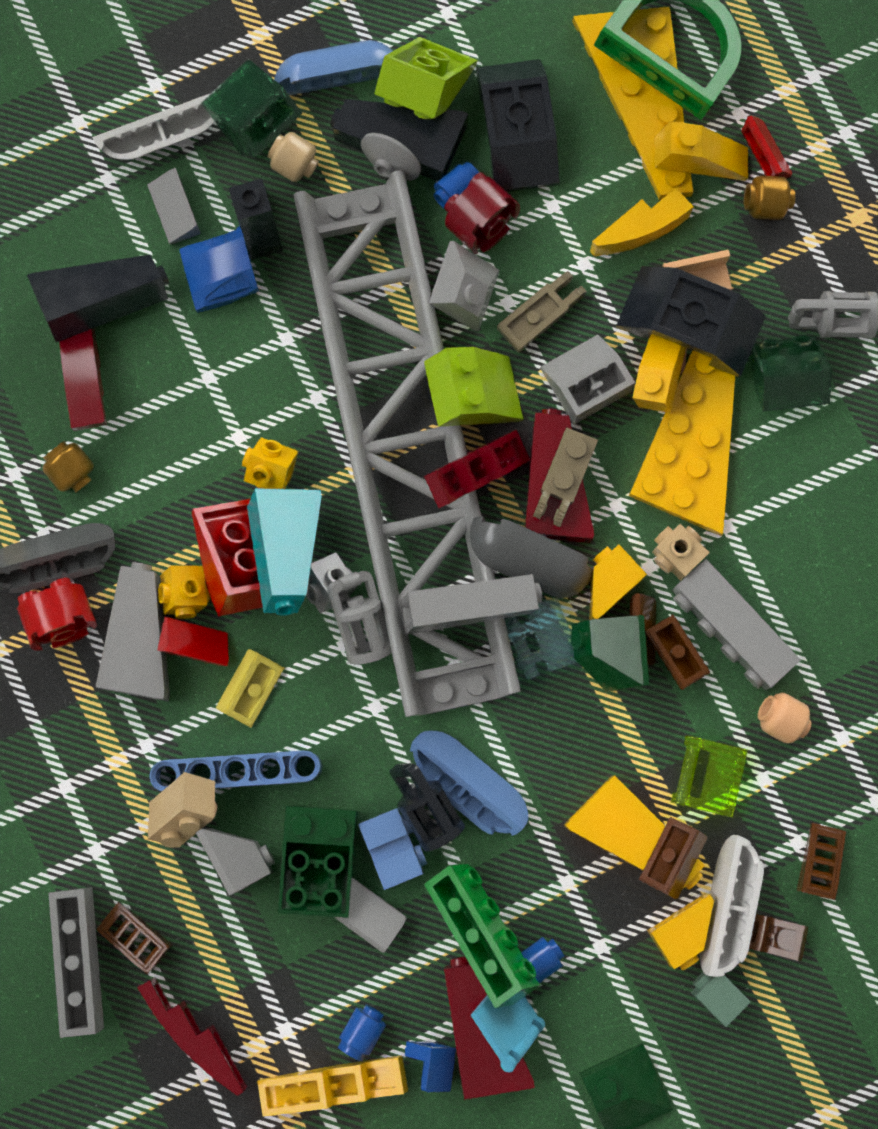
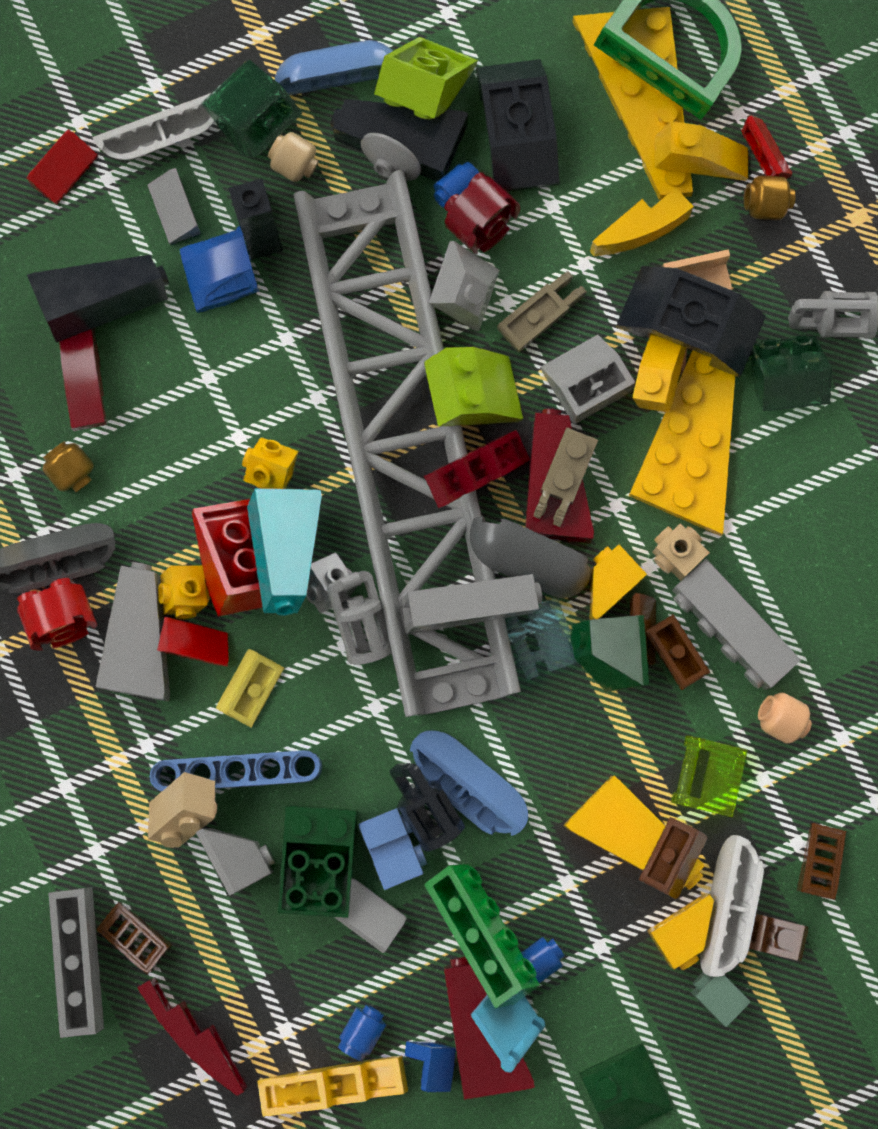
(62, 166): none -> red slope

